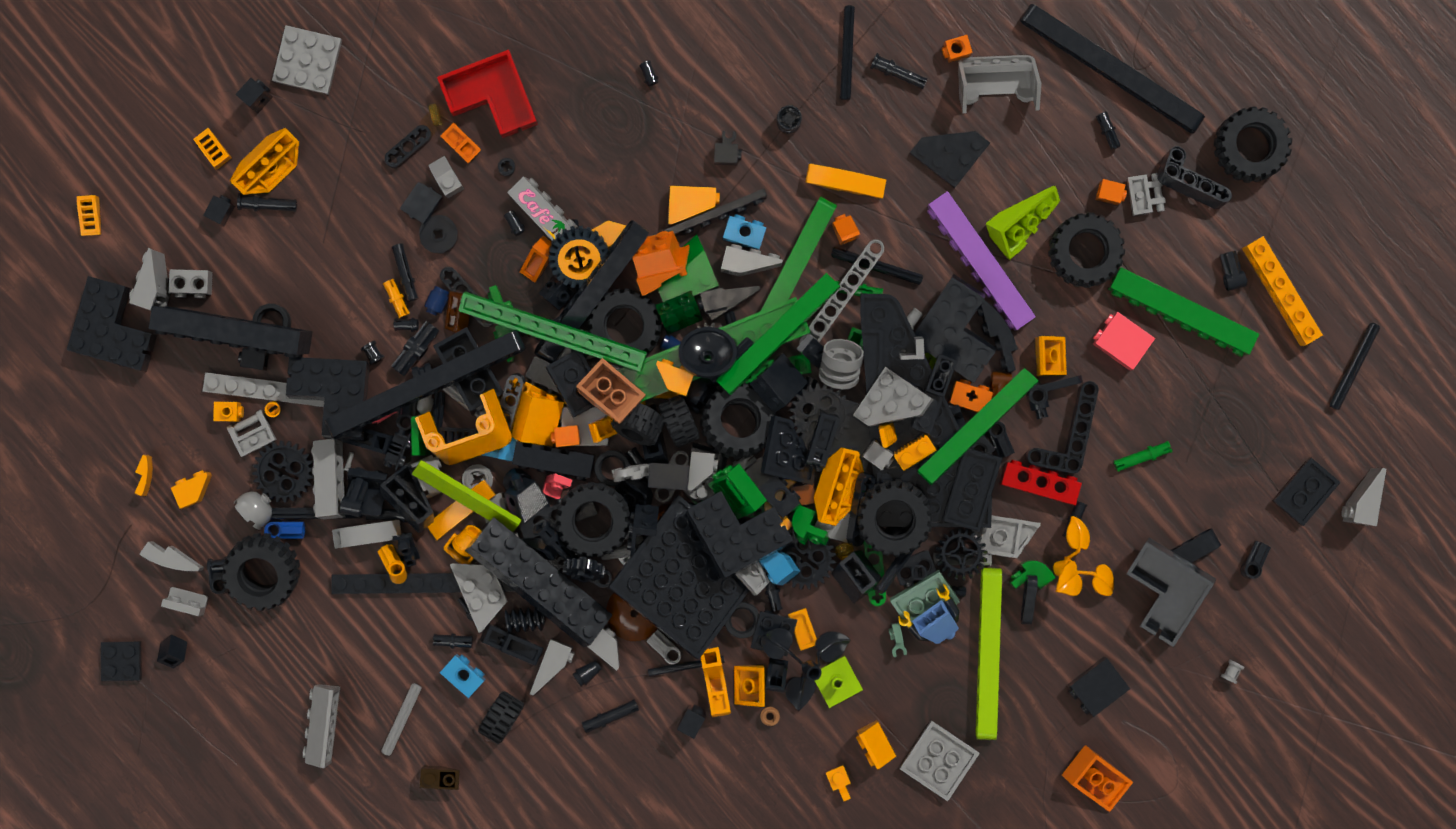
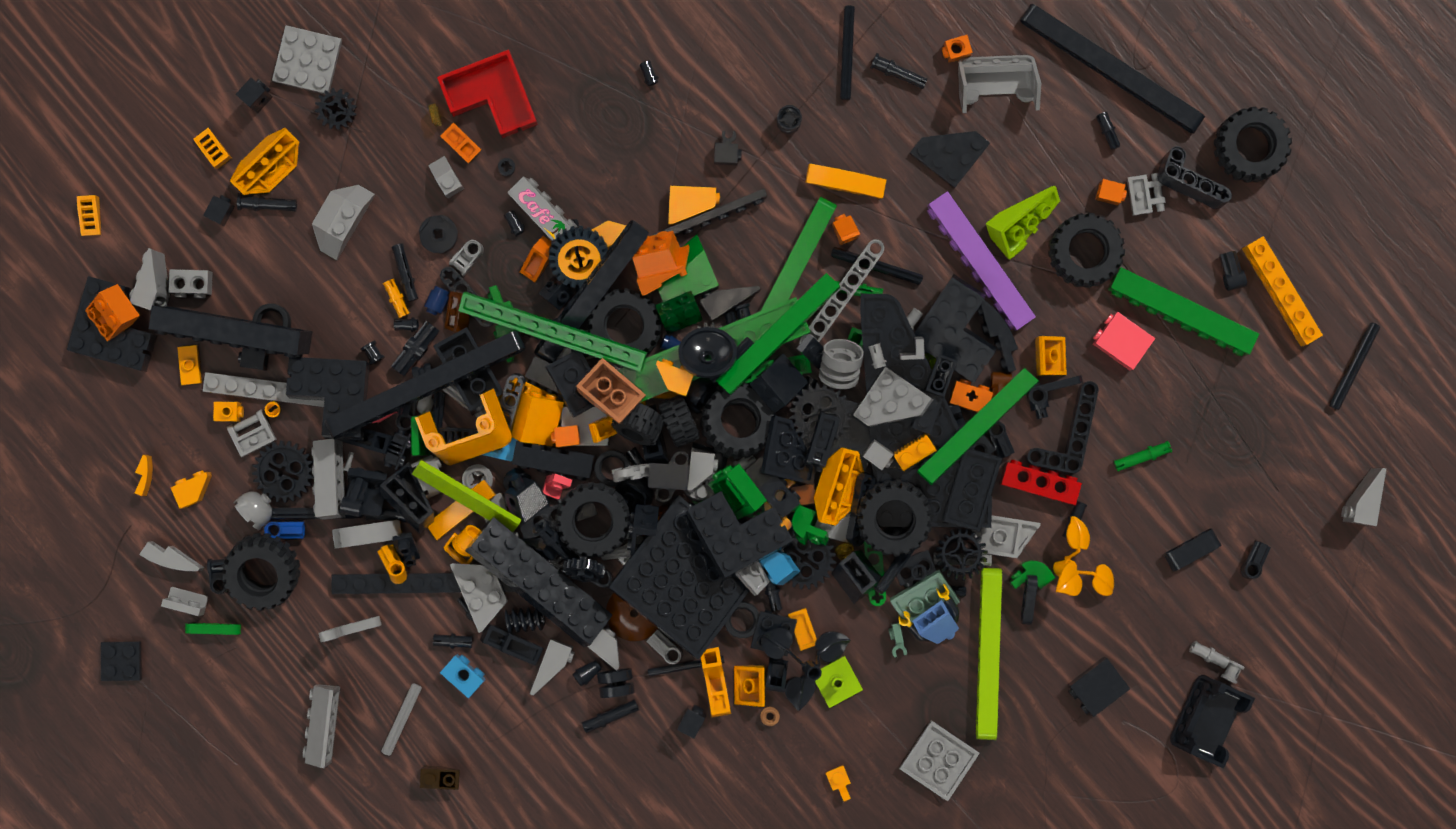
(111, 312): none -> orange slope
(172, 651): black panel -> none
(189, 365): none -> light orange plate
(213, 628): none -> green beam
(337, 632): none -> light grey beam
(338, 99): none -> black gear
(340, 217): none -> light grey wedge
(416, 134): black beam -> none
(421, 203): black piece -> none
(466, 257): none -> light grey piece
(501, 717): black tyre -> none
(615, 683): none -> black wheel
(712, 300): black brick -> none
(733, 235): dark azure brick -> none
(742, 262): light grey slope -> none
(742, 311): none -> black bush
(876, 743): light orange slope -> none
(877, 356): none -> light grey pin
(887, 434): light orange slope -> none
(1097, 778): orange slope -> none
(1179, 587): black piece -> none
(1208, 719): none -> black windscreen
(1209, 654): none -> light grey pin
(1306, 491): black plate -> none

